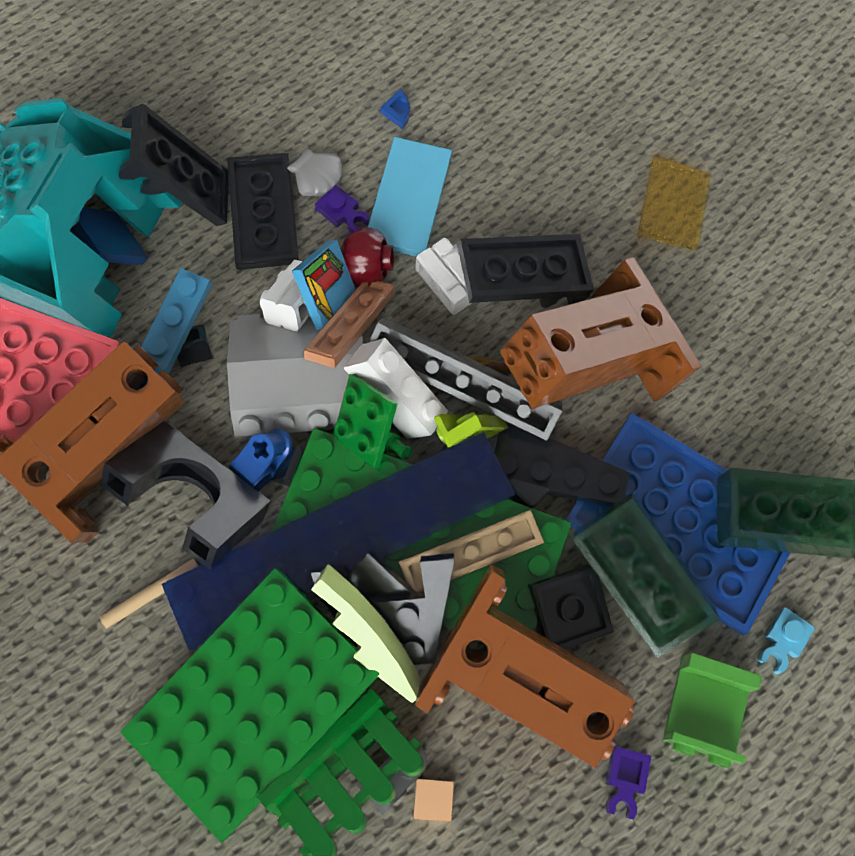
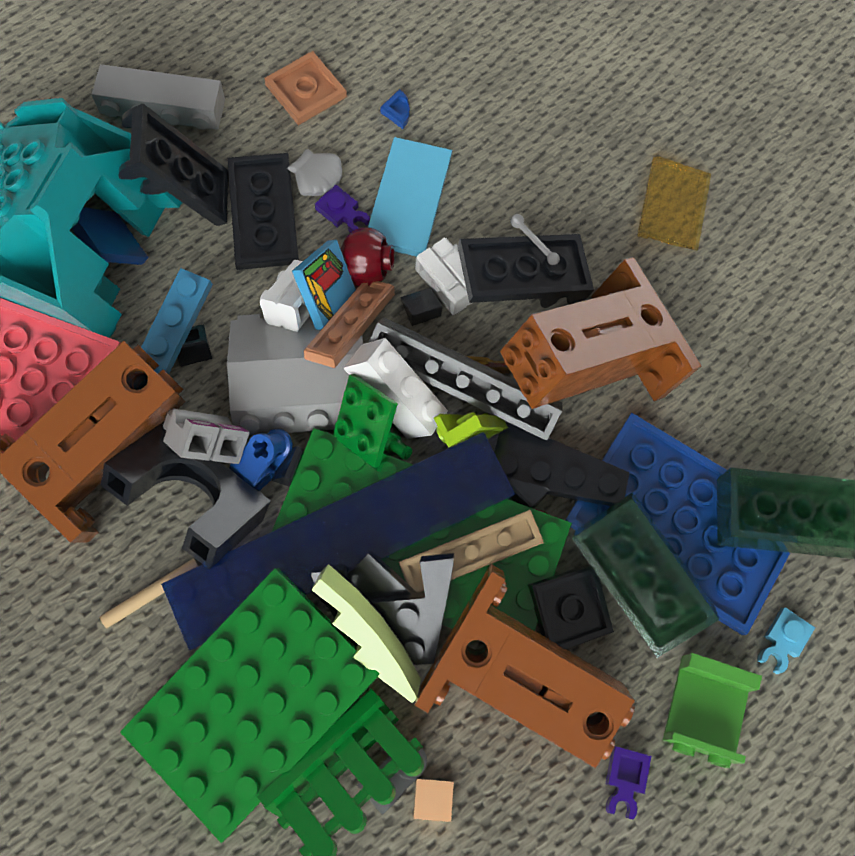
(171, 96): none -> light grey brick
(204, 436): none -> light grey hips
(305, 87): none -> nougat tile
(421, 306): none -> black slope
(518, 222): none -> light grey hinge

